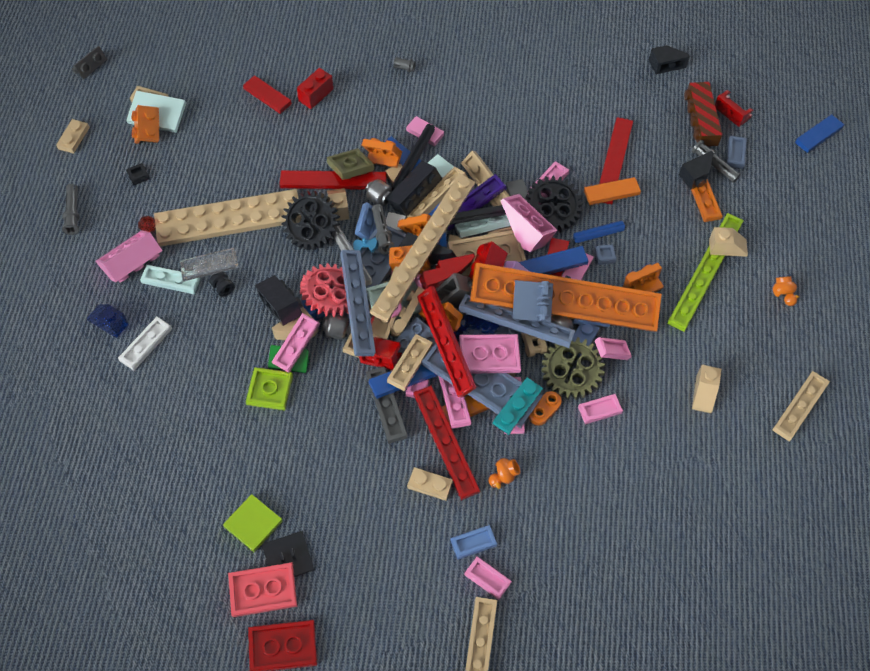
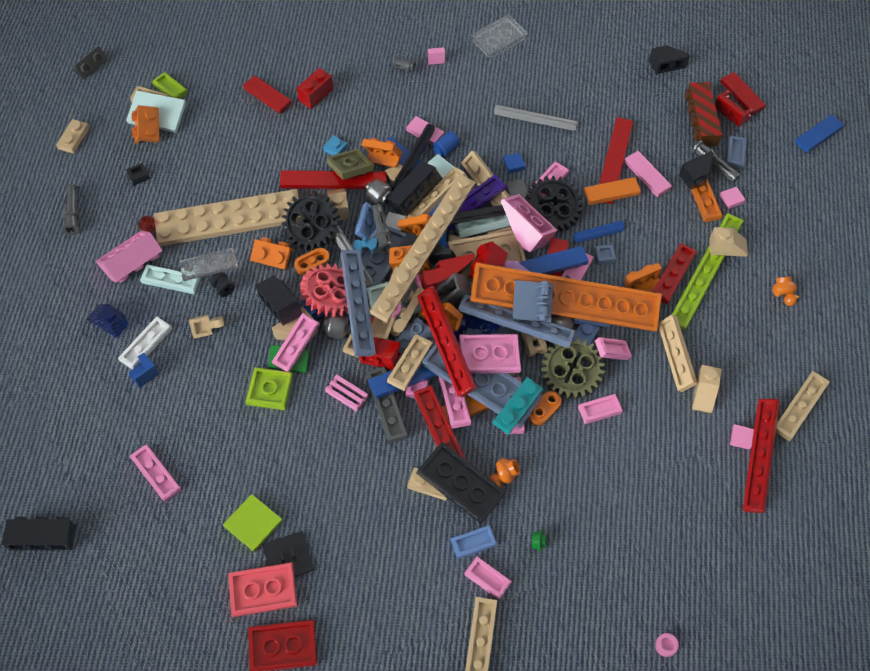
(39, 534): none -> black brick
(144, 372): none -> blue panel
(155, 473): none -> bright pink tile
(169, 86): none -> lime tile
(202, 326): none -> tan plate
(271, 254): none -> orange bracket
(311, 259): none -> orange plate
(333, 384): none -> bright pink tile
(335, 146): none -> dark azure plate
(436, 56): none -> bright pink tile
(446, 144): none -> blue brick
(461, 482): none -> black tile
(499, 36): none -> clear tile
(514, 162): none -> blue tile
(535, 117): none -> light grey axle
(539, 540): none -> green plate
(647, 174): none -> bright pink tile
(667, 645): none -> bright pink tile
(674, 272): none -> red tile
(677, 353): none -> tan plate
(732, 197): none -> bright pink tile
(741, 436): none -> bright pink tile
(742, 93): none -> red tile
(761, 456): none -> red tile

